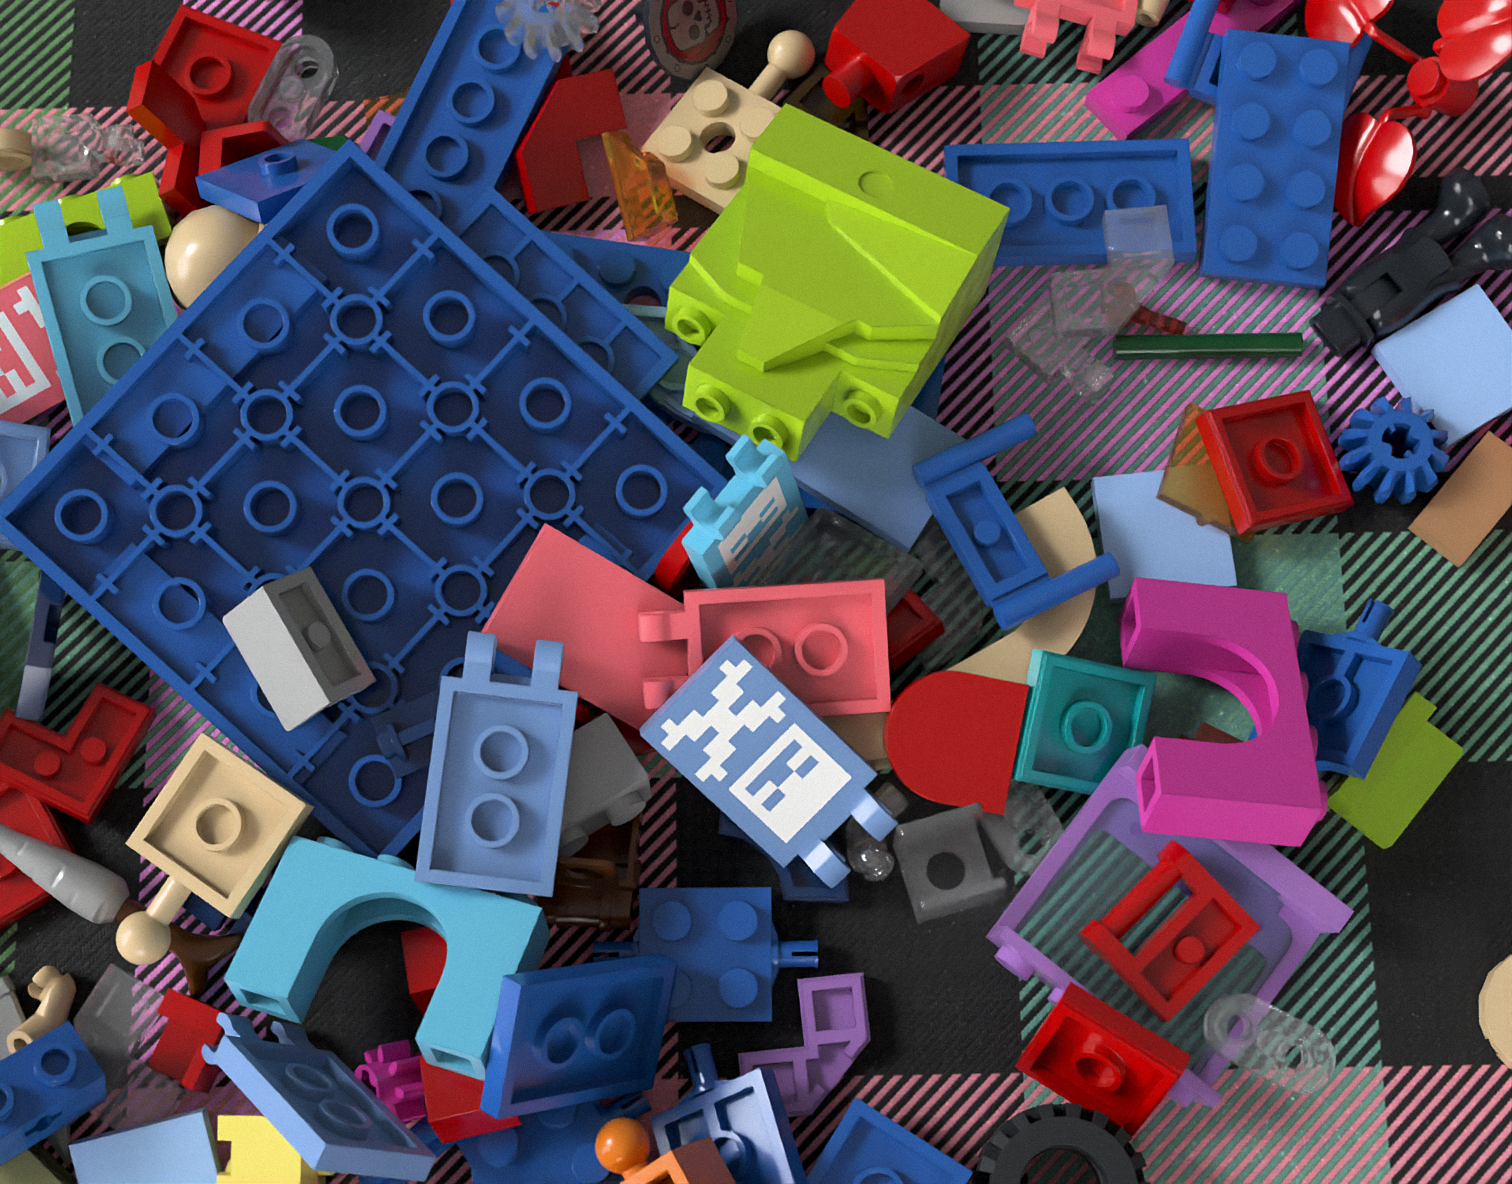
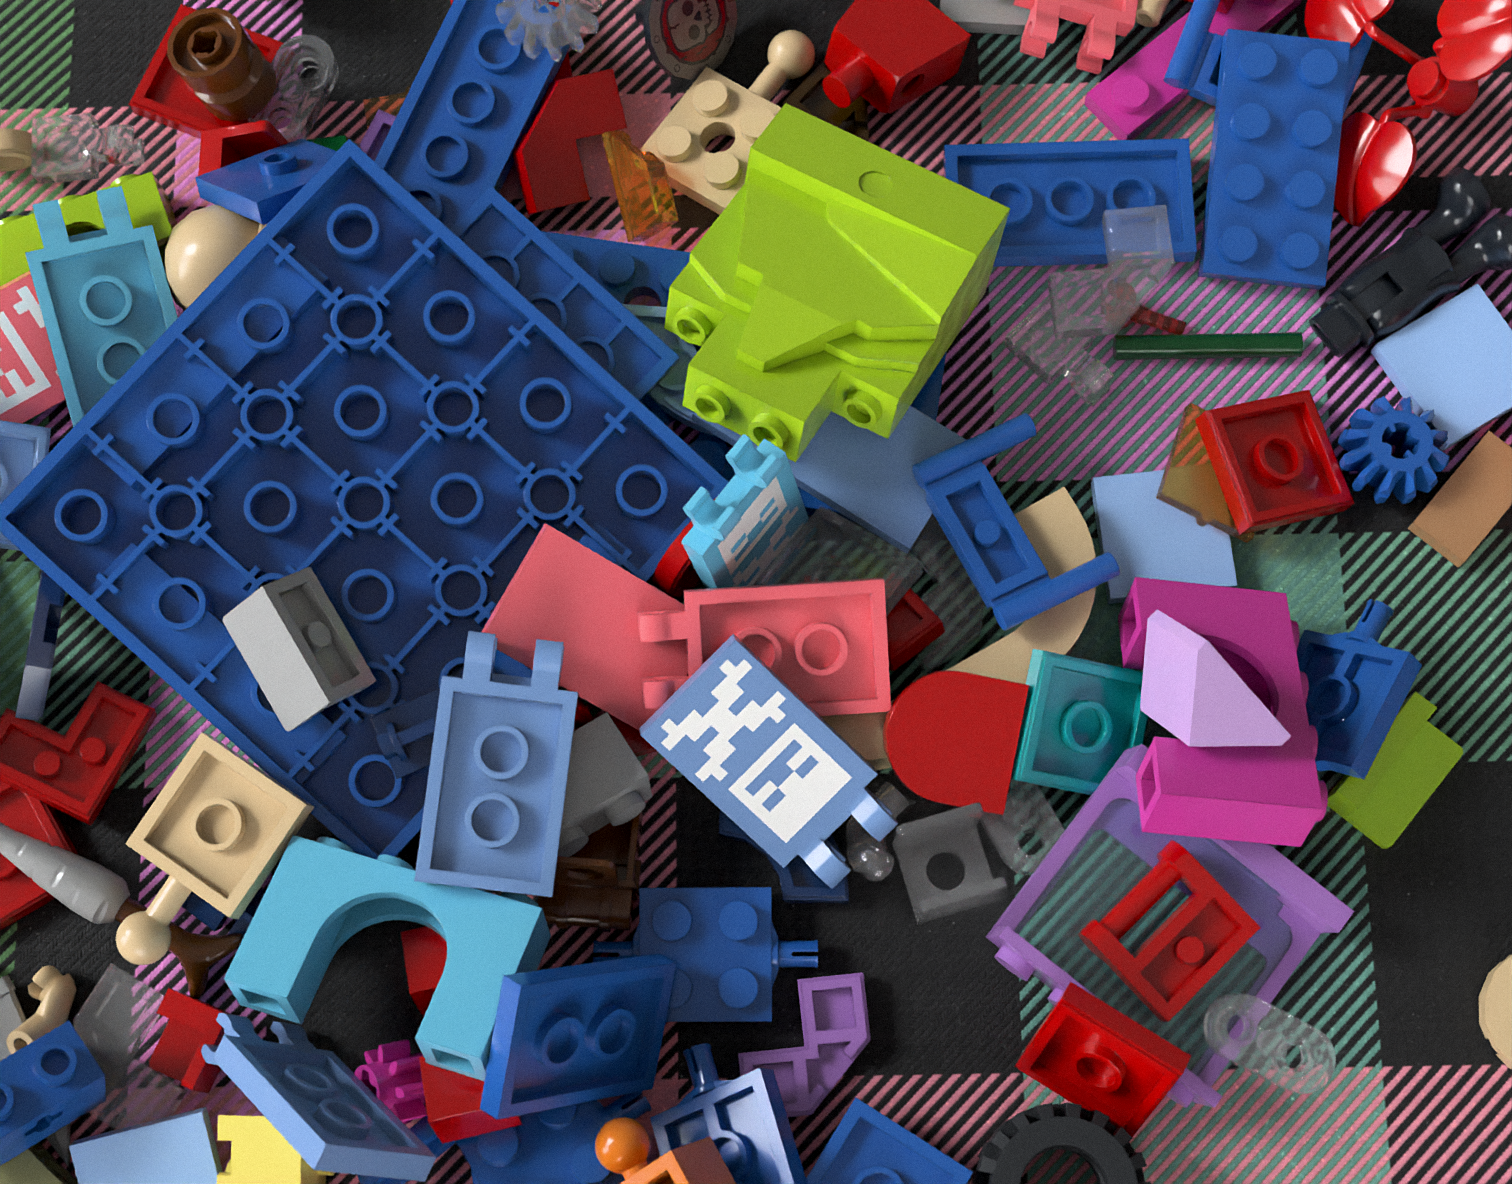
(176, 123): red tile -> none
(221, 64): none -> reddish brown wheel
(1198, 693): none -> lavender slope

